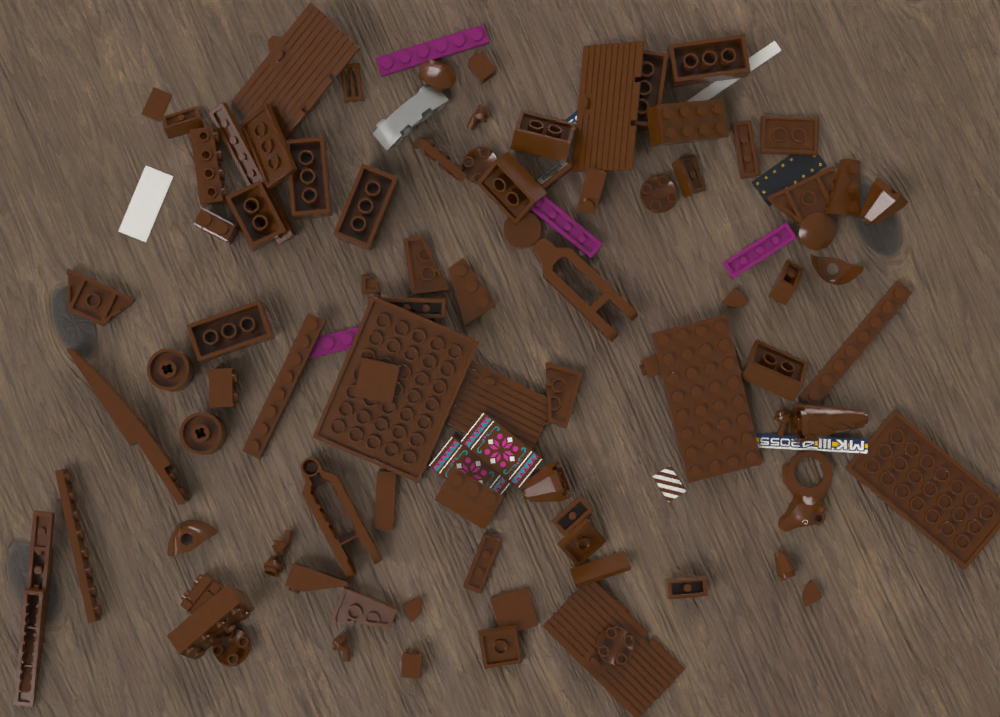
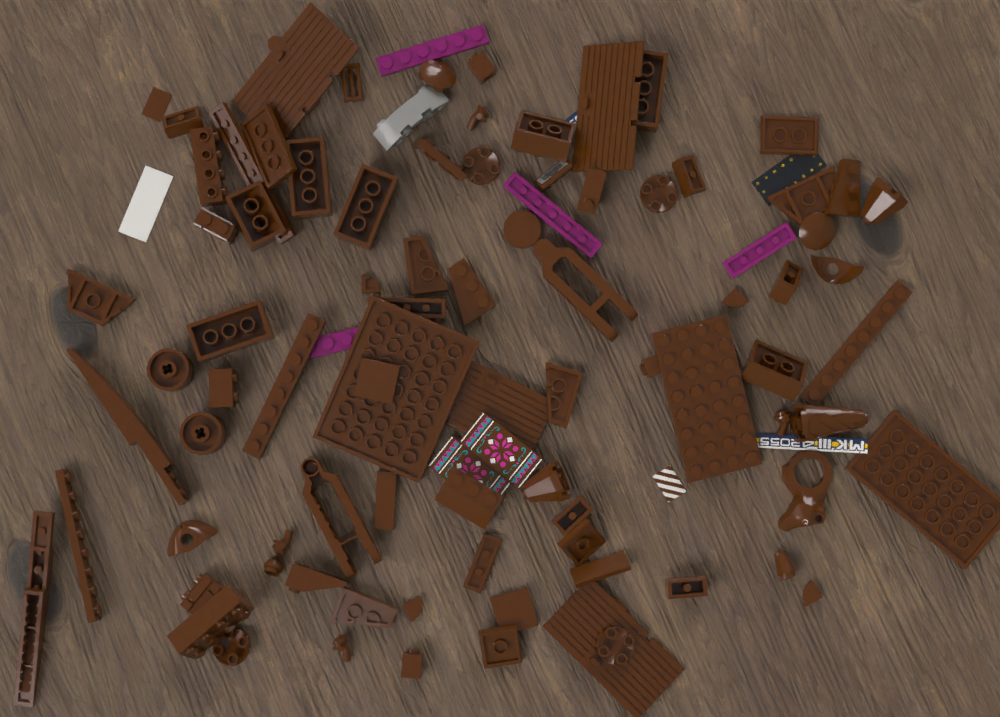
(511, 187): reddish brown slope -> none
(687, 122): reddish brown brick -> none
(708, 60): reddish brown brick -> none
(745, 149): reddish brown tile -> none
(754, 61): white sticker -> none

